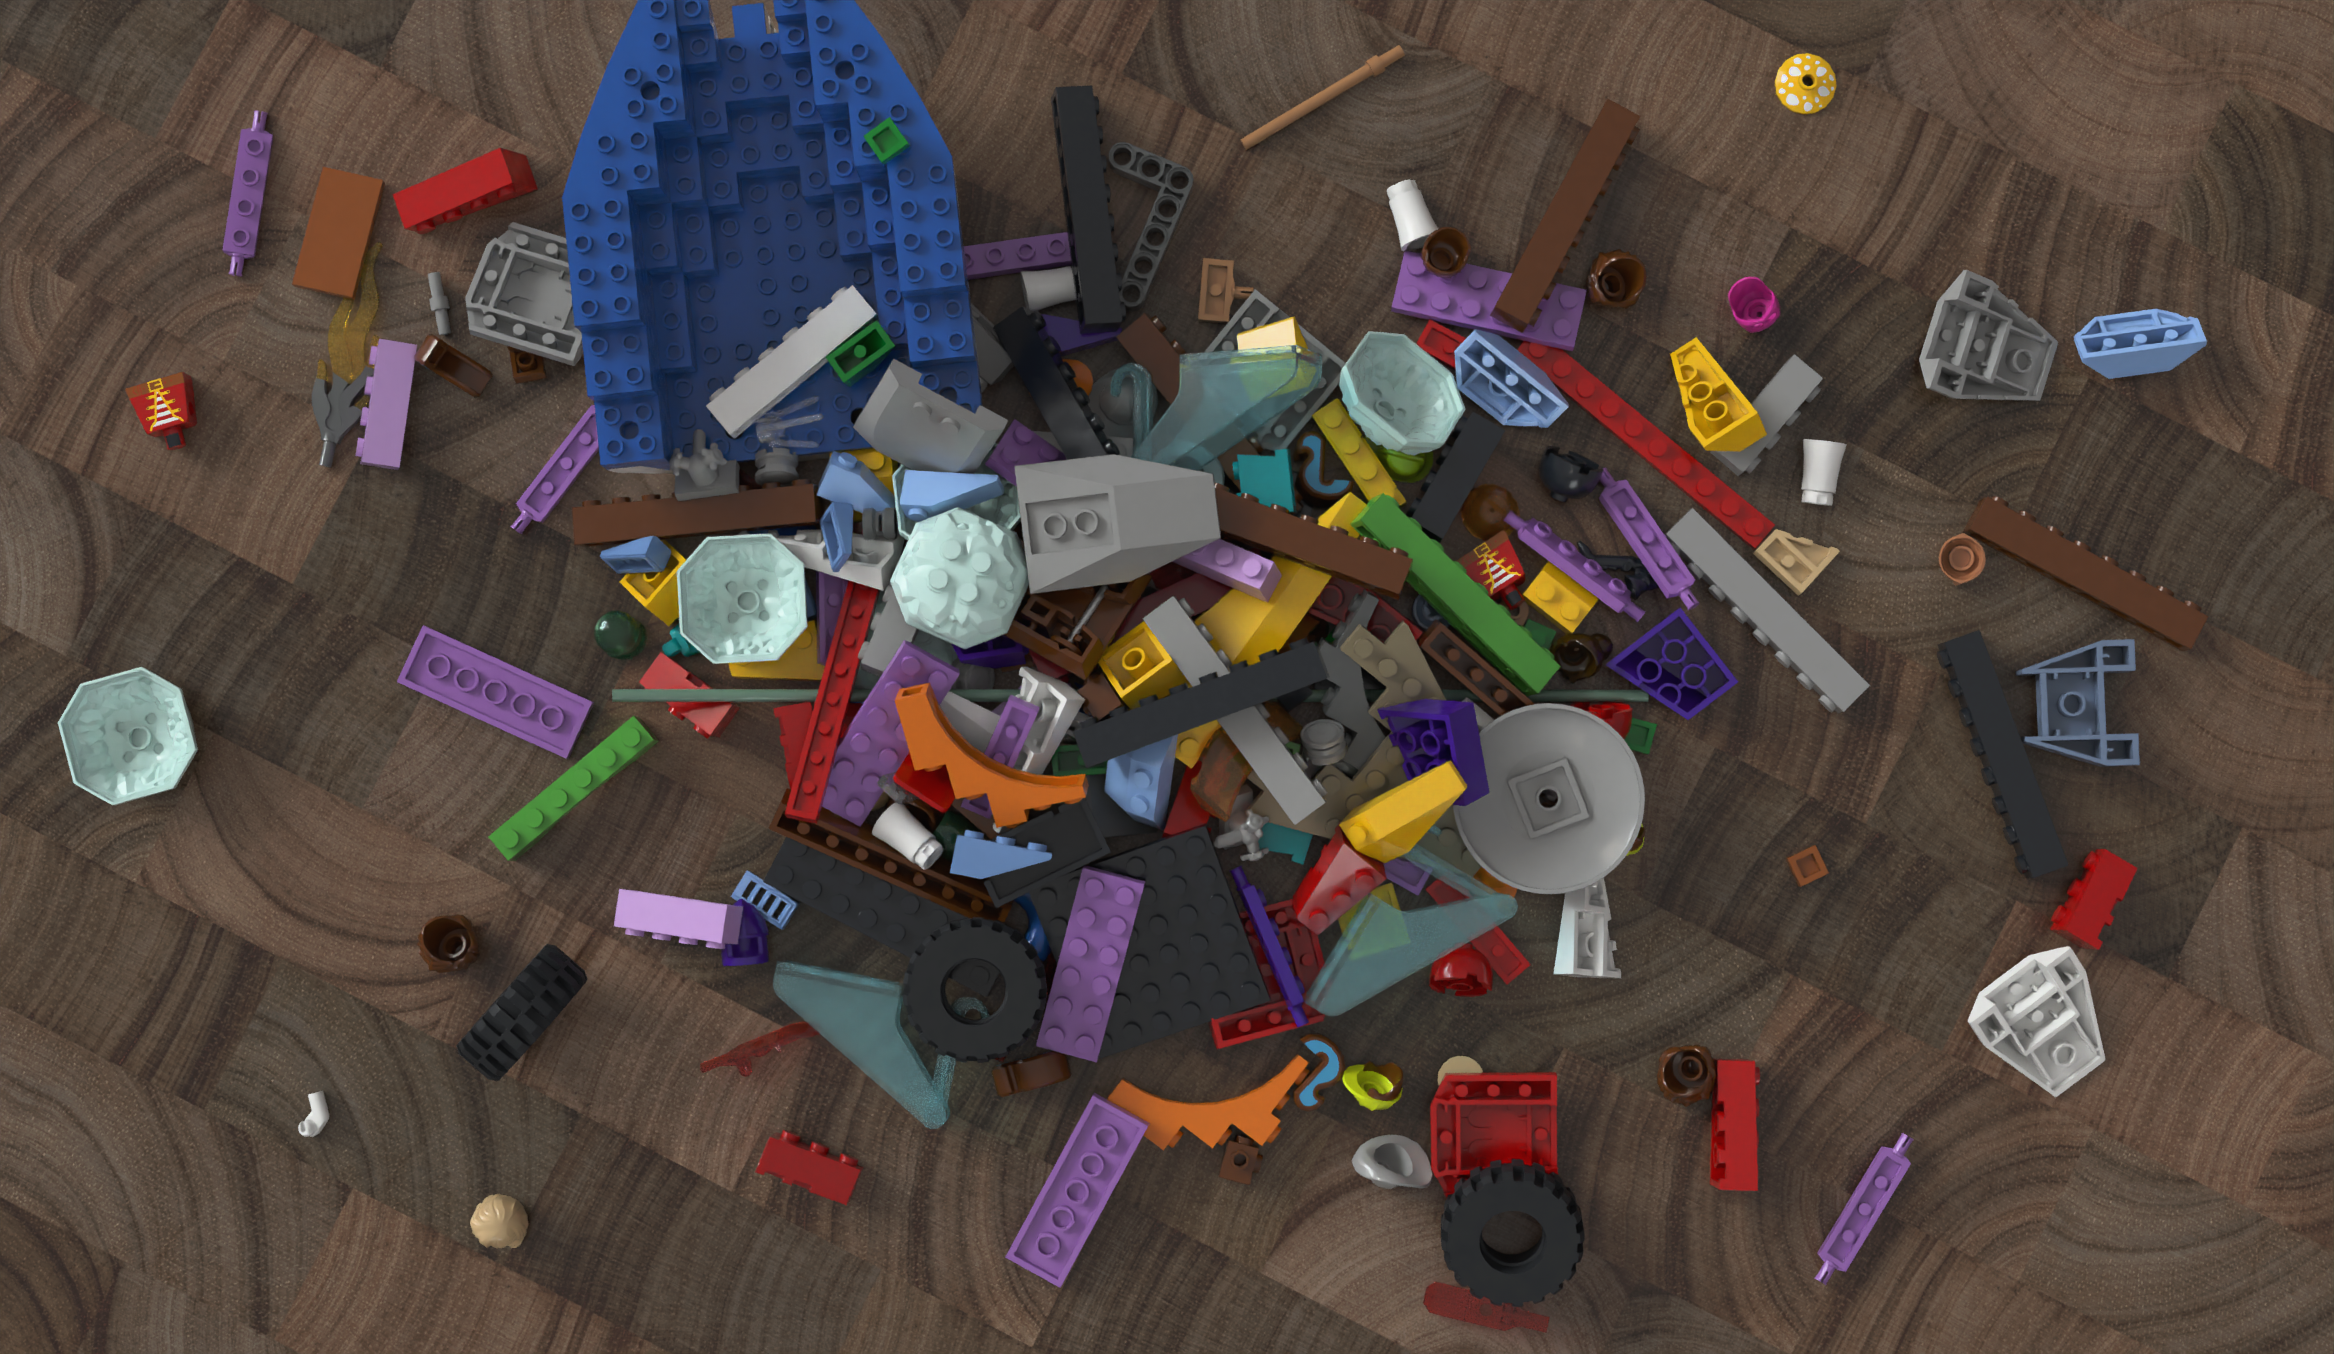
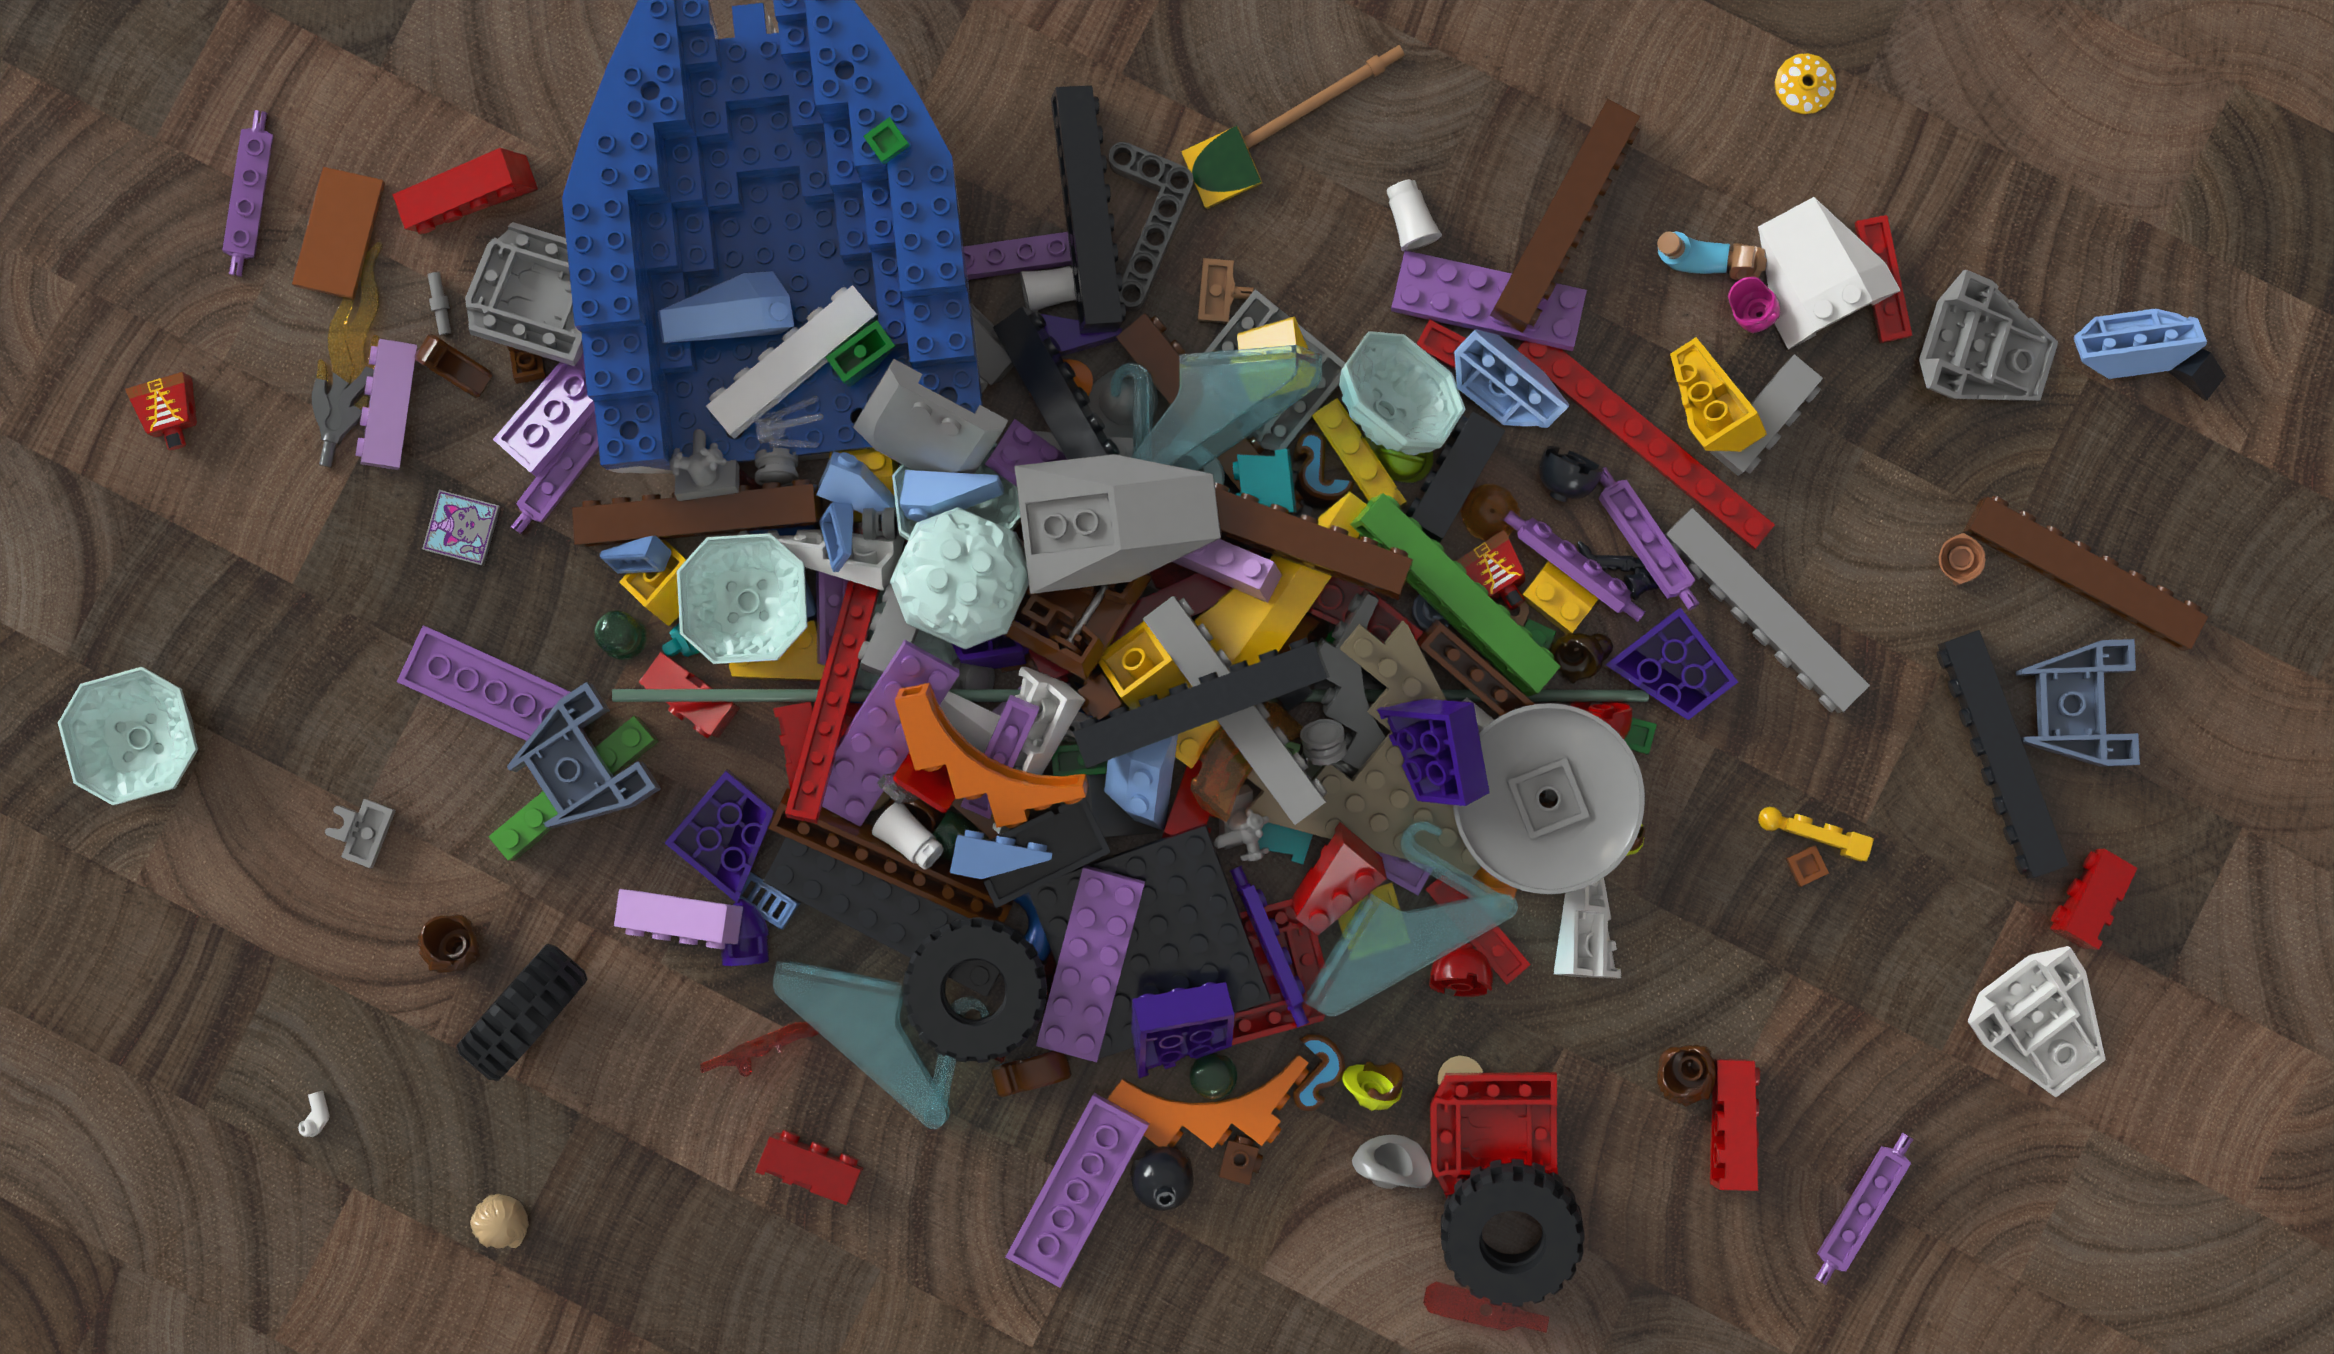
(363, 831): none -> light grey plate
(461, 527): none -> tile
(548, 418): none -> plate
(571, 767): none -> sand blue wedge
(723, 833): none -> dark purple wedge
(736, 308): none -> light blue wedge
(1162, 1178): none -> black cylinder
(1181, 1025): none -> dark purple wedge
(1213, 1076): none -> clear green helmet
(1222, 167): none -> dark green tile
(1404, 814): yellow wedge -> none
(1446, 252): reddish brown hair -> none
(1616, 279): reddish brown hair -> none
(1706, 257): none -> piece
(1794, 559): tan wing -> none
(1819, 271): none -> white wedge
(1821, 470): white plant -> none
(1852, 844): none -> yellow plate
(1891, 313): none -> red plate
(2200, 373): none -> black slope

